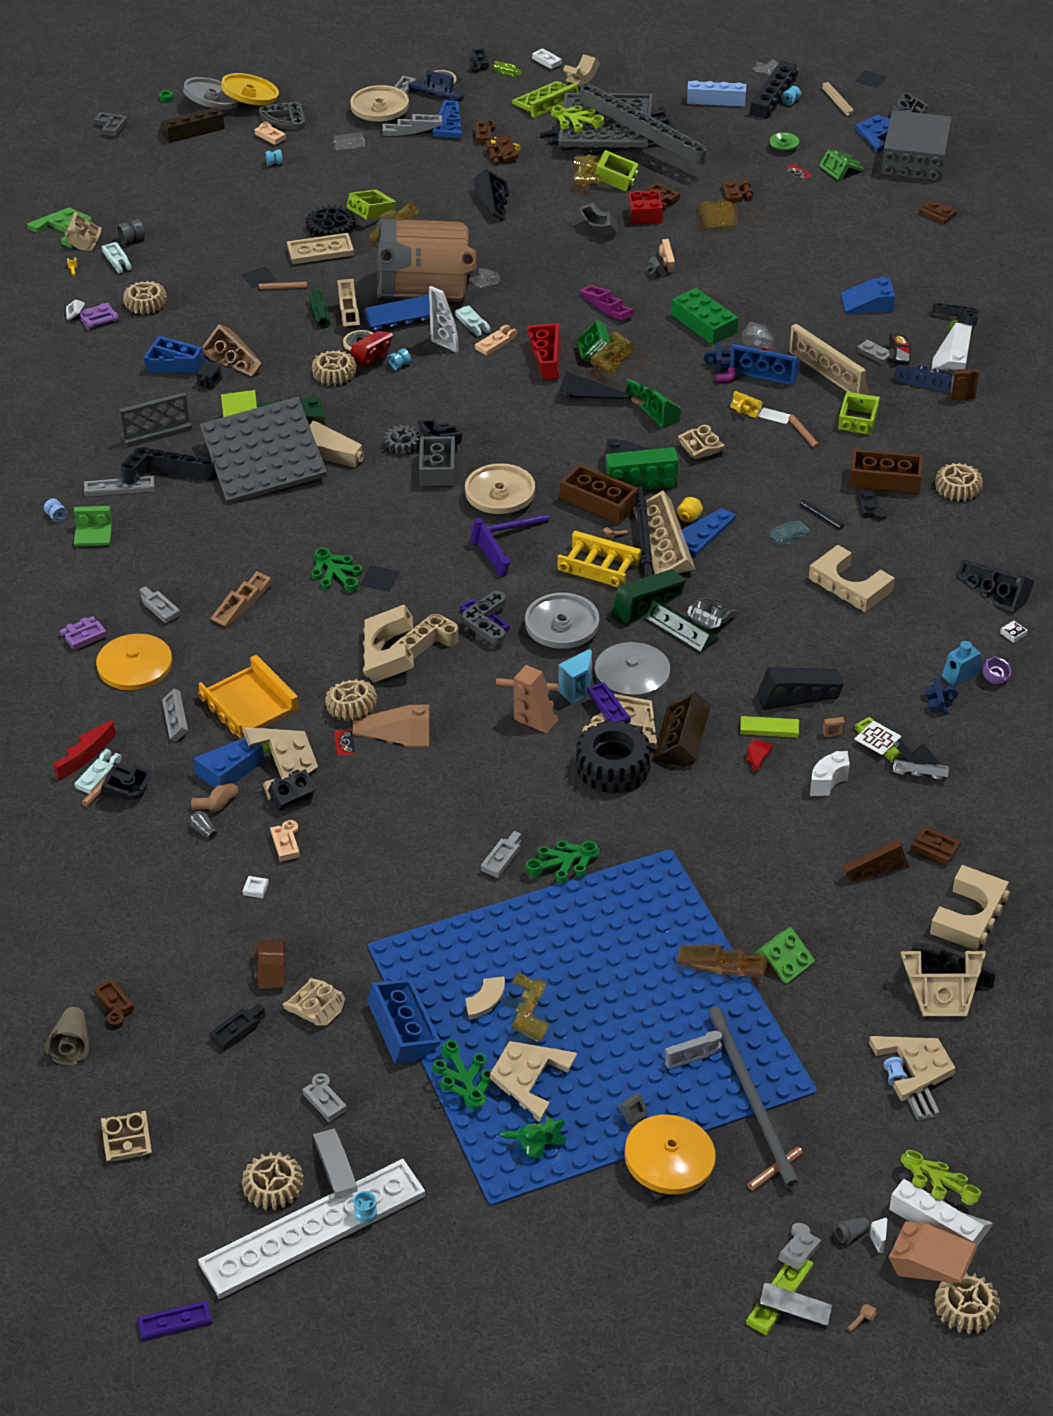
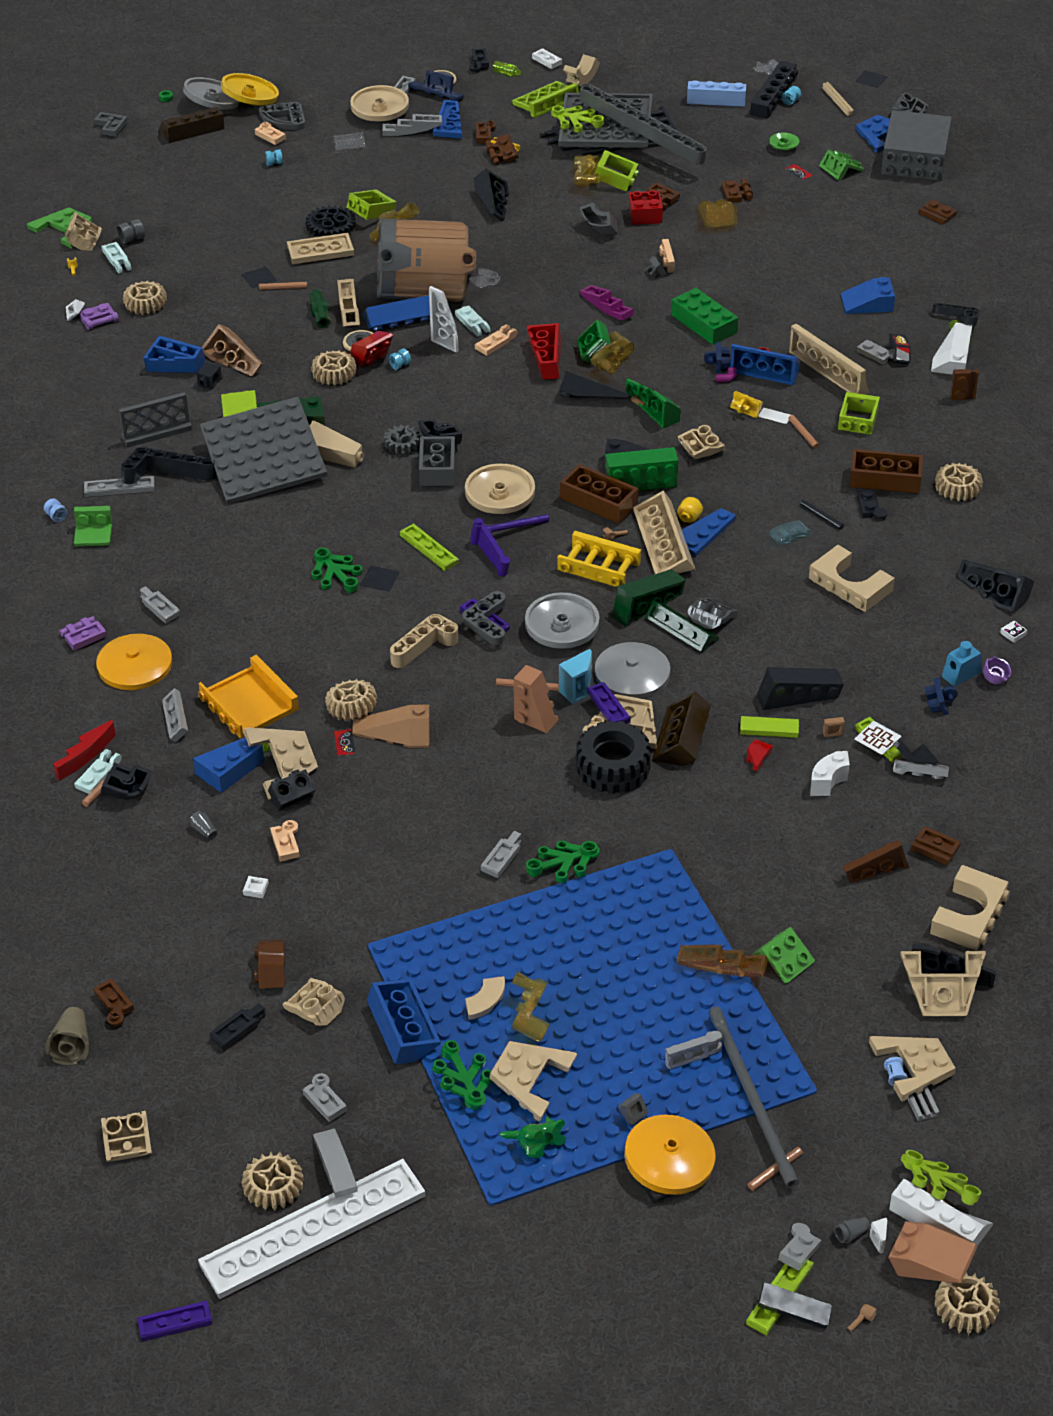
(217, 800): medium nougat arm -> none
(241, 600): medium nougat slope -> none
(365, 1207): medium azure wheel -> none
(377, 632): tan arch -> none
(429, 547): none -> lime tile
(644, 536): black axle -> none
(757, 336): clear slope -> none
(924, 377): dark blue bracket -> none

